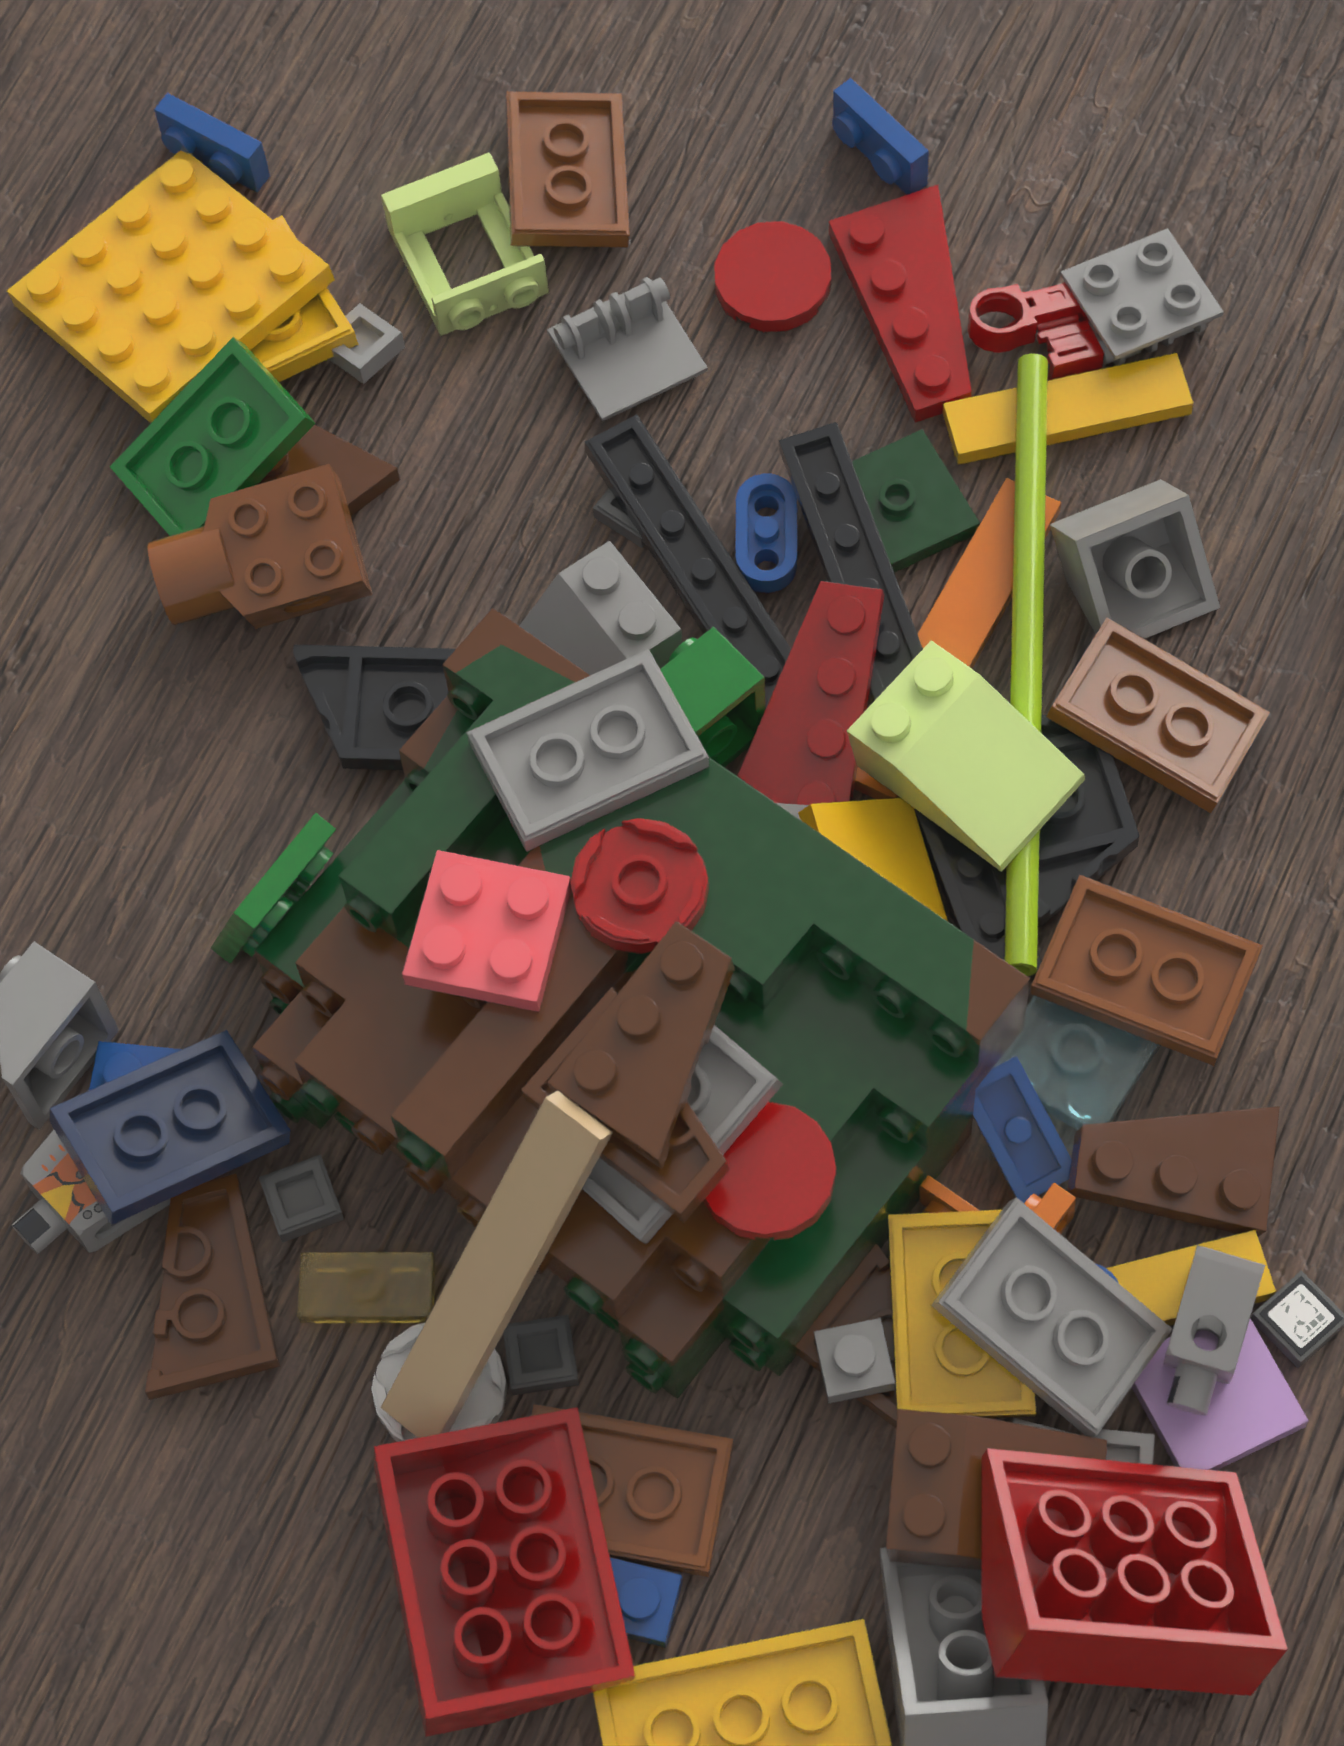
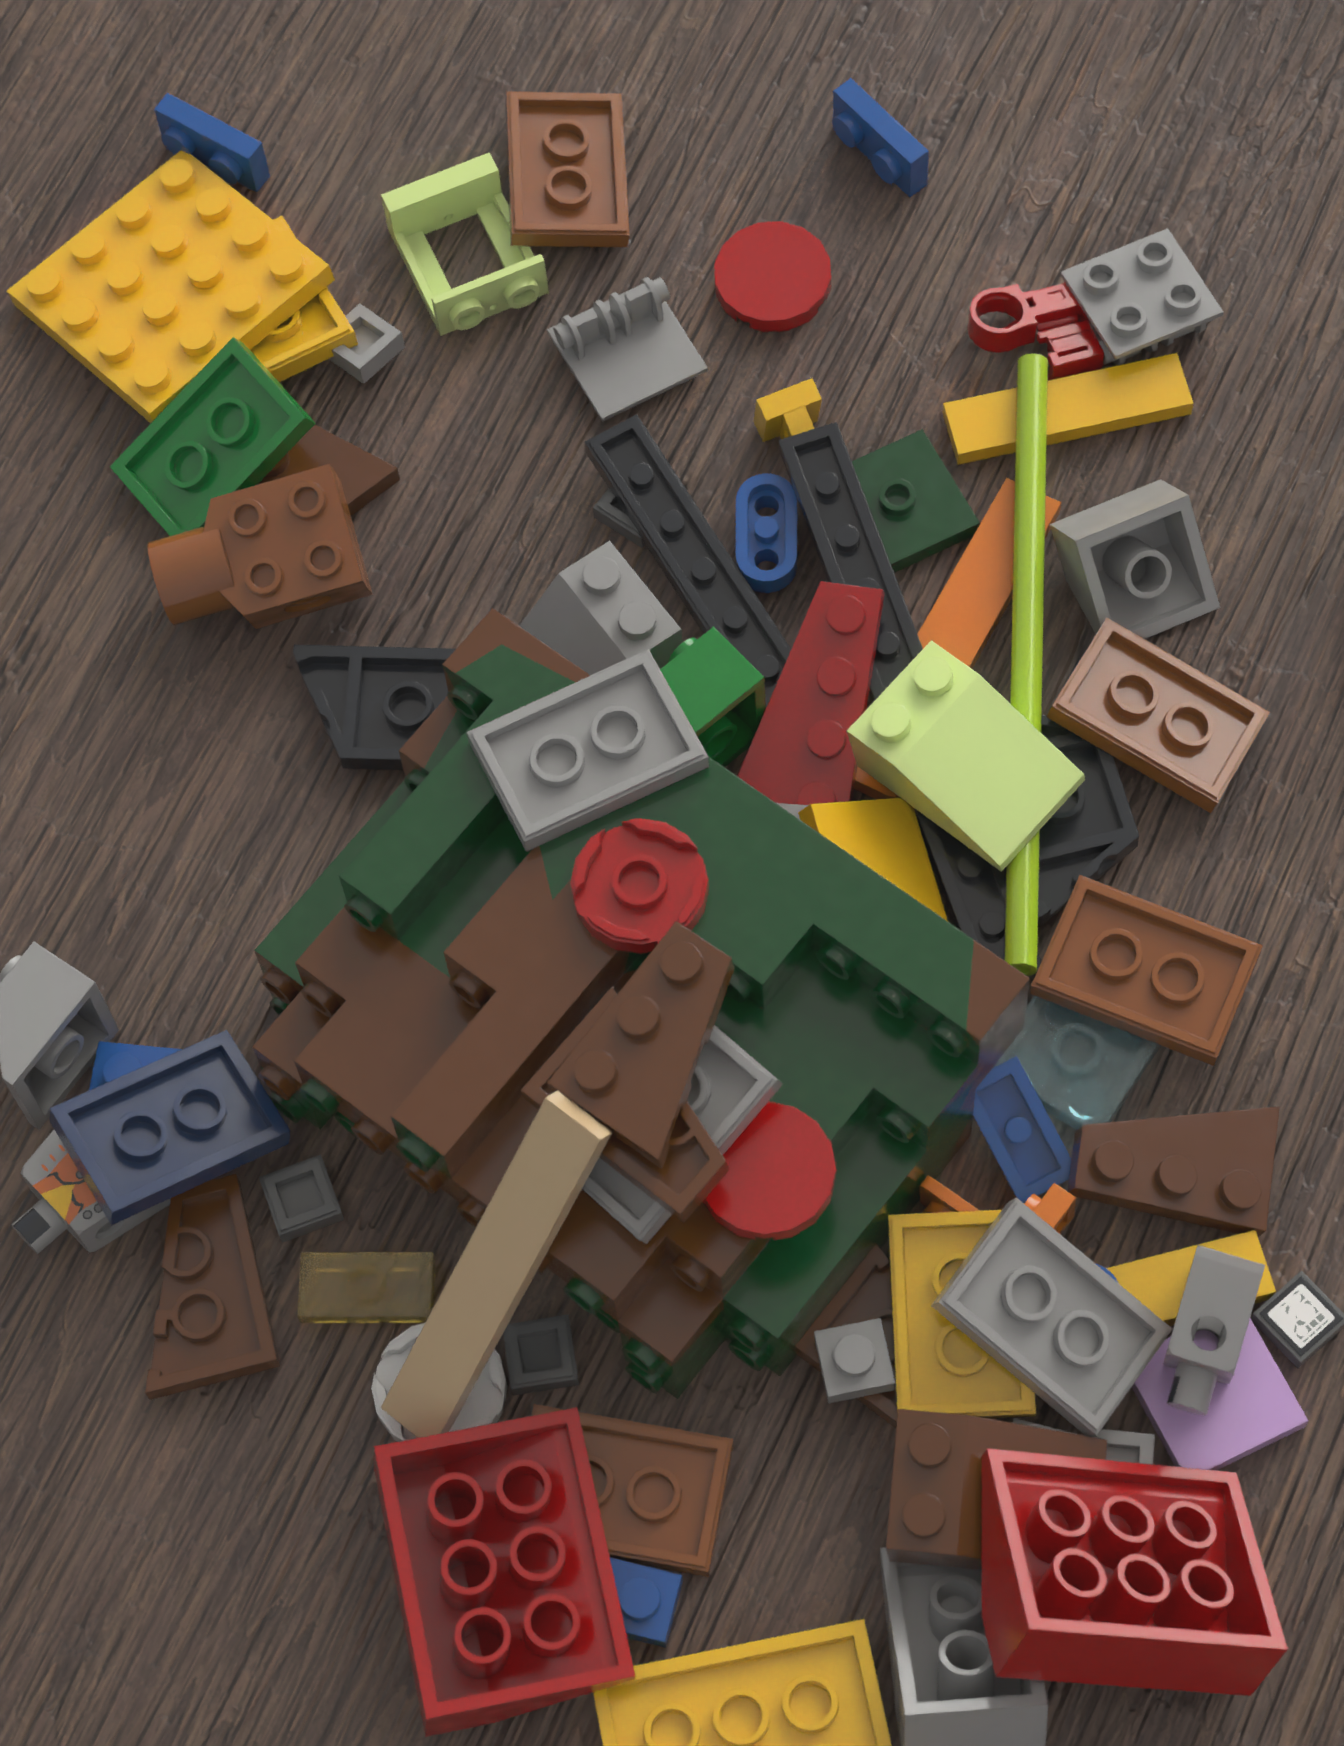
(276, 891): green plate -> none
(487, 931): coral plate -> none
(788, 411): none -> yellow tile
(908, 293): red wing -> none

